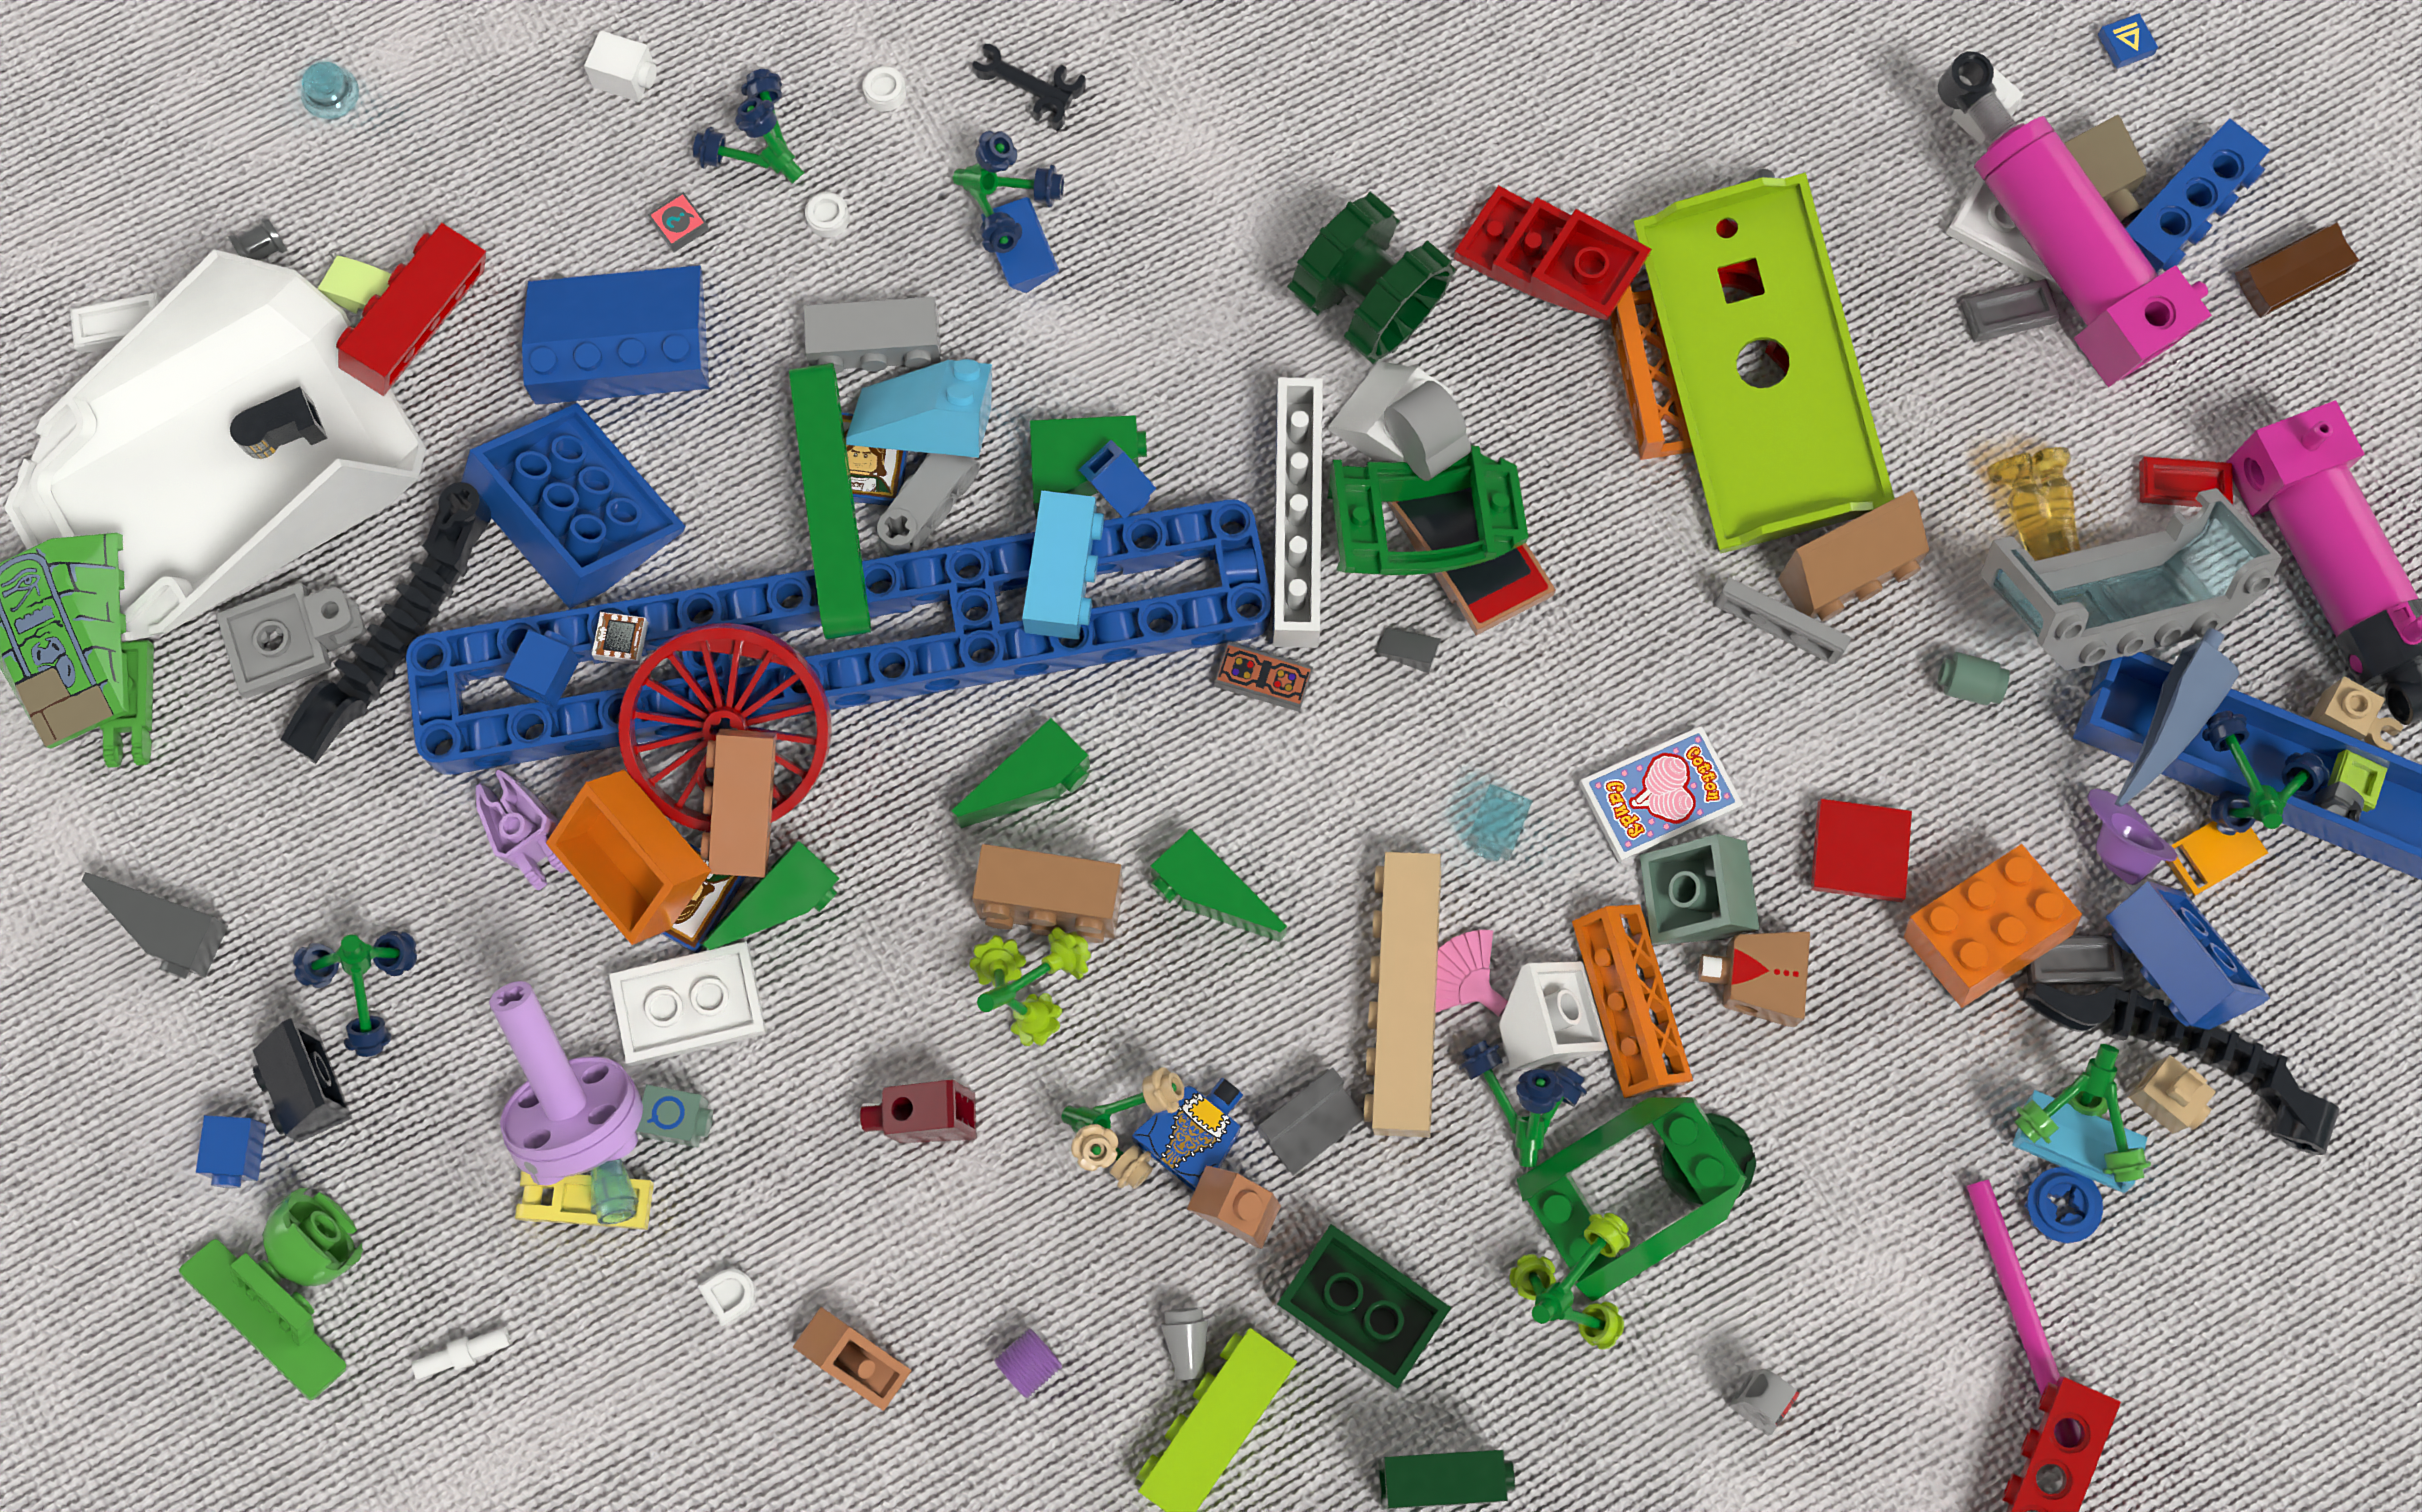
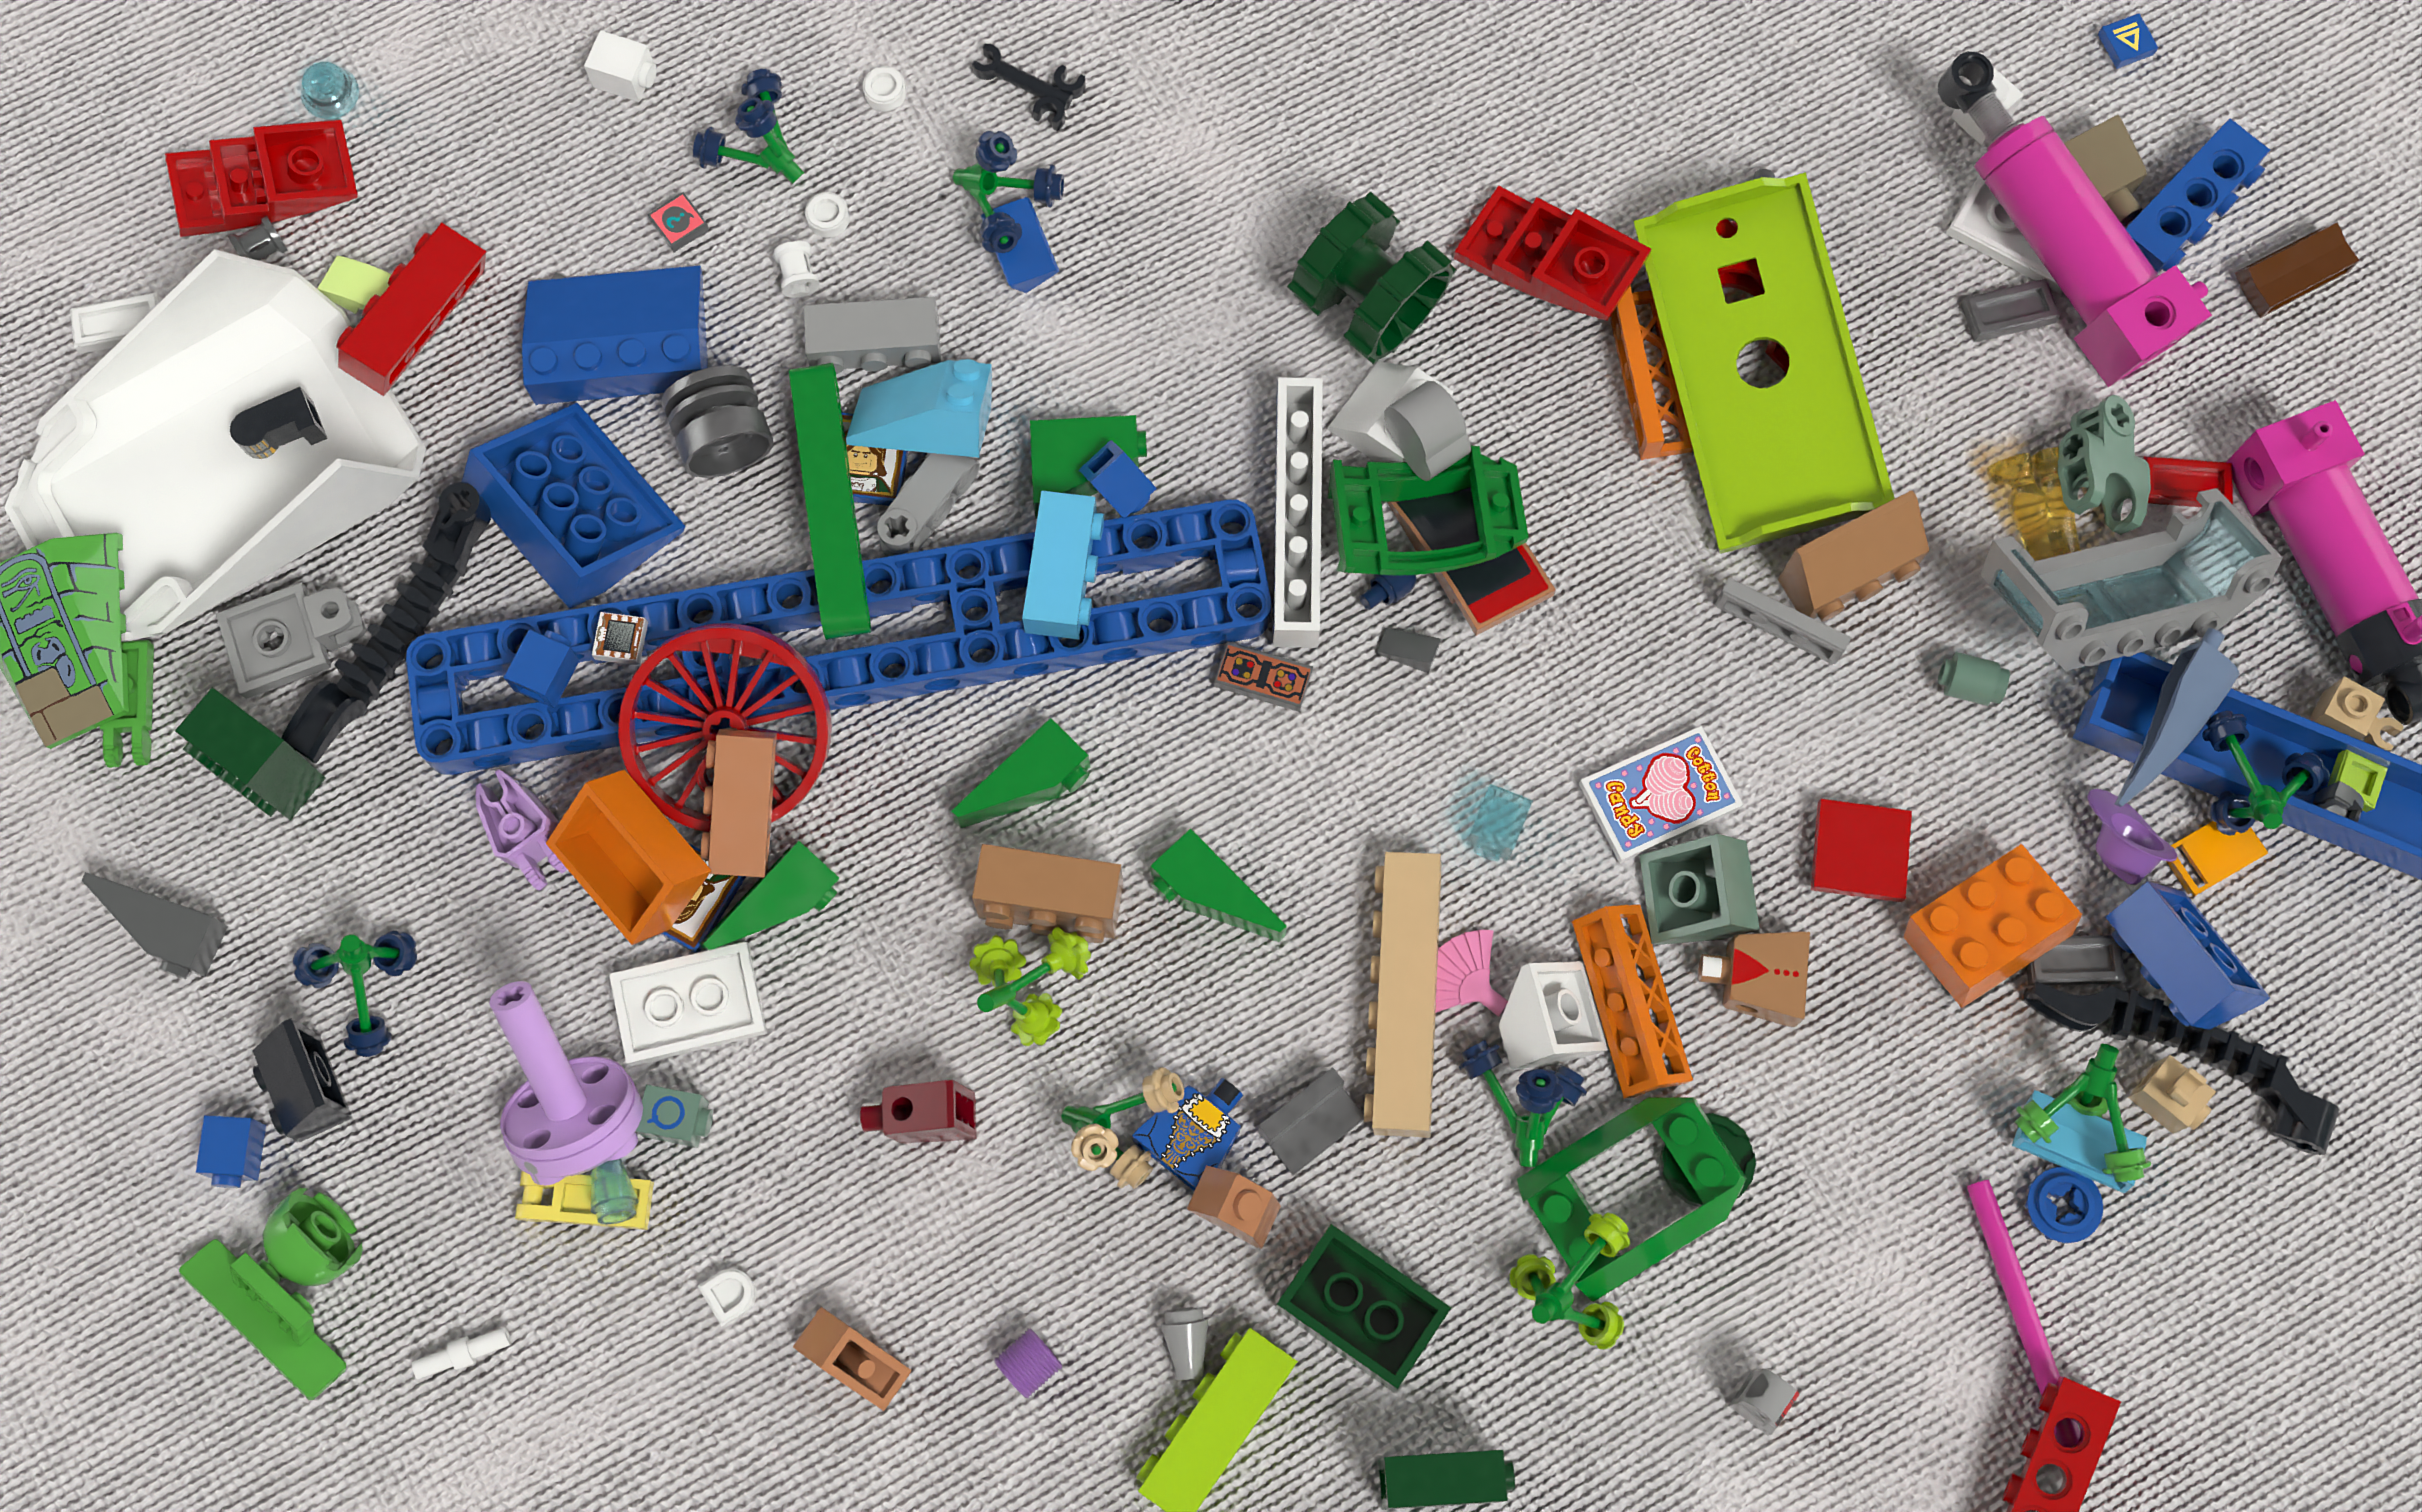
(248, 756): none -> dark green brick
(272, 174): none -> red slope
(717, 421): none -> flat silver wheel
(796, 269): none -> white bush
(1387, 589): none -> dark blue cylinder
(2103, 459): none -> sand green piece

